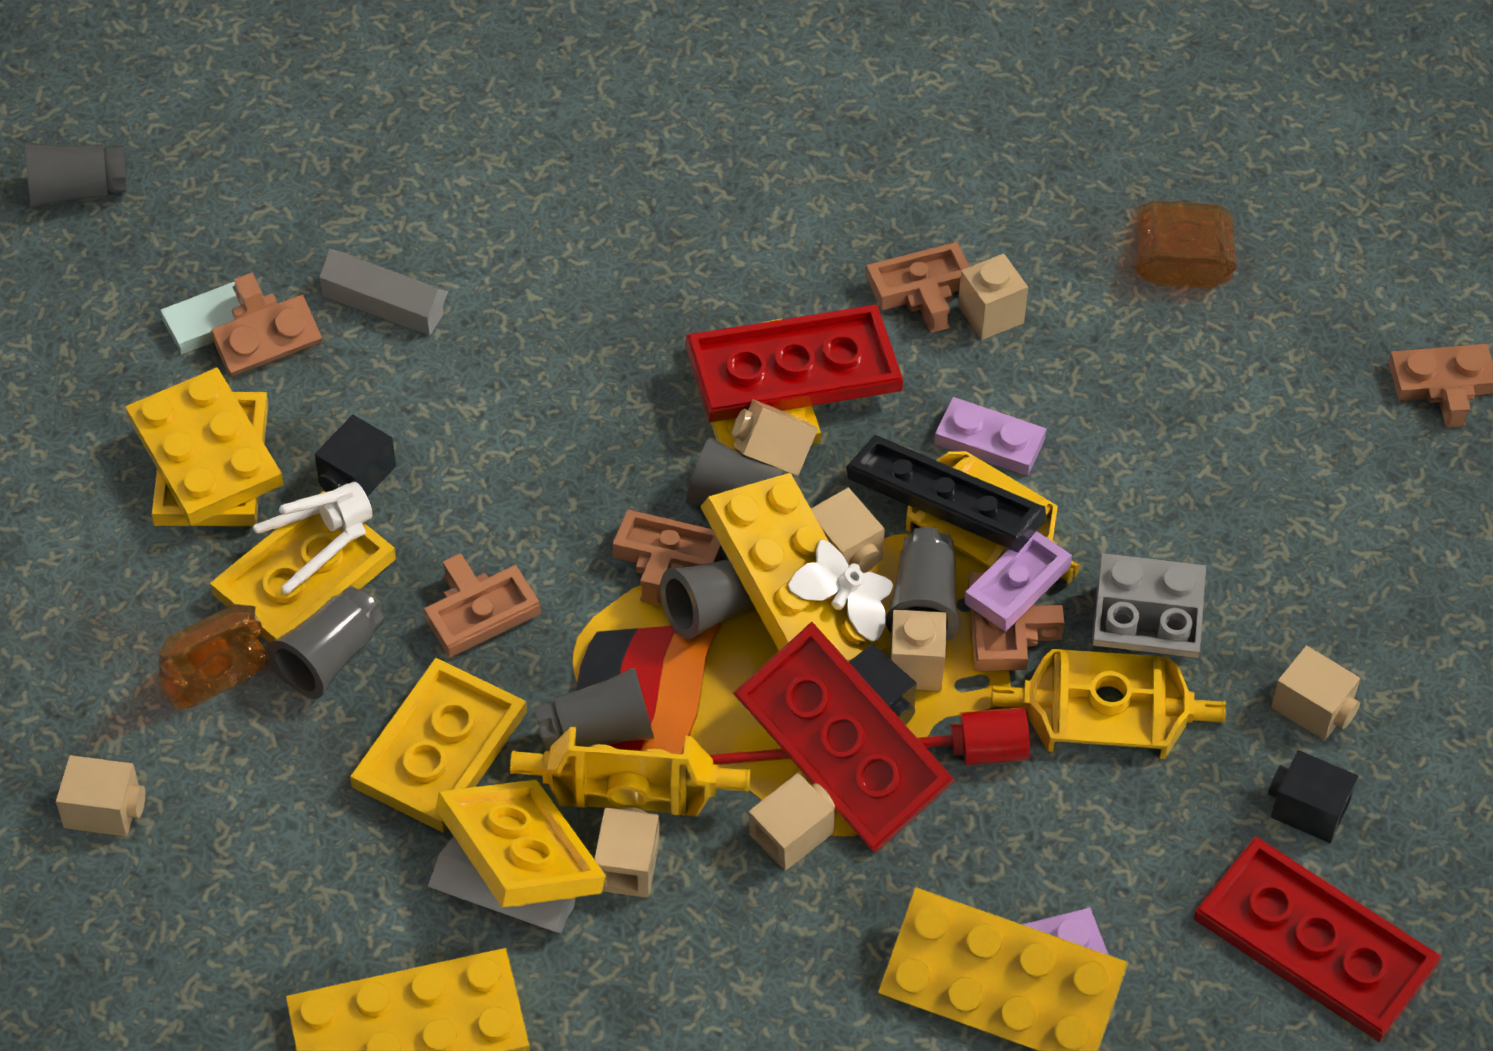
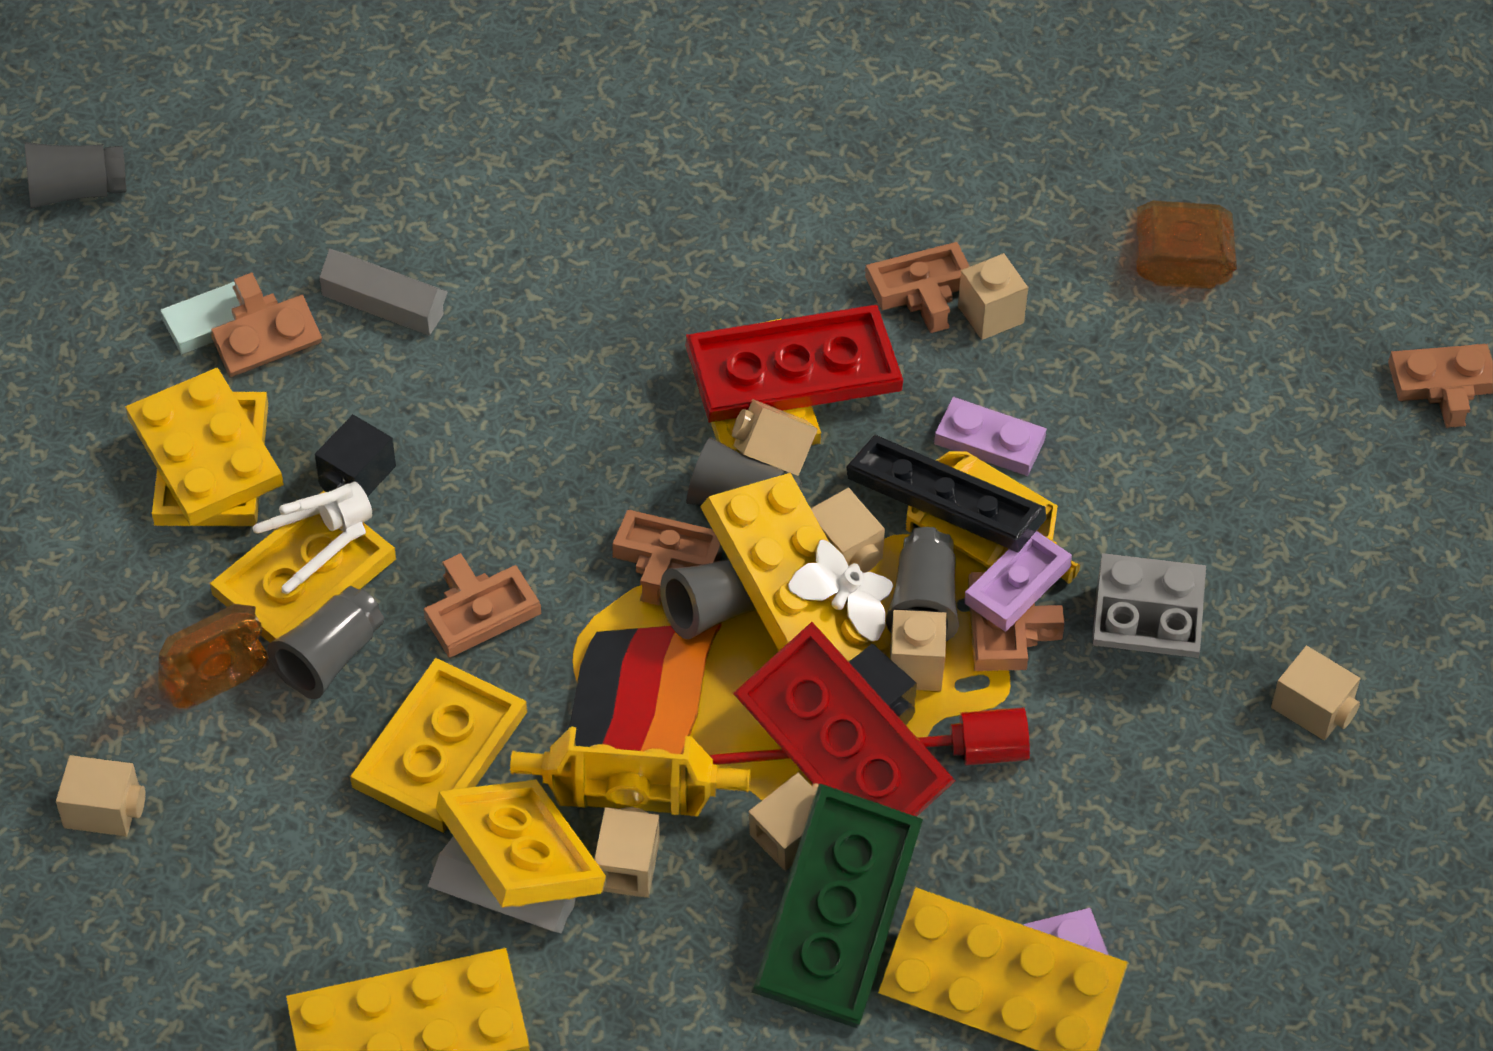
(601, 713): dark grey plant -> none
(837, 906): none -> dark green tile
(1067, 708): yellow plate -> none
(1312, 795): black brick -> none
(1317, 938): red tile -> none

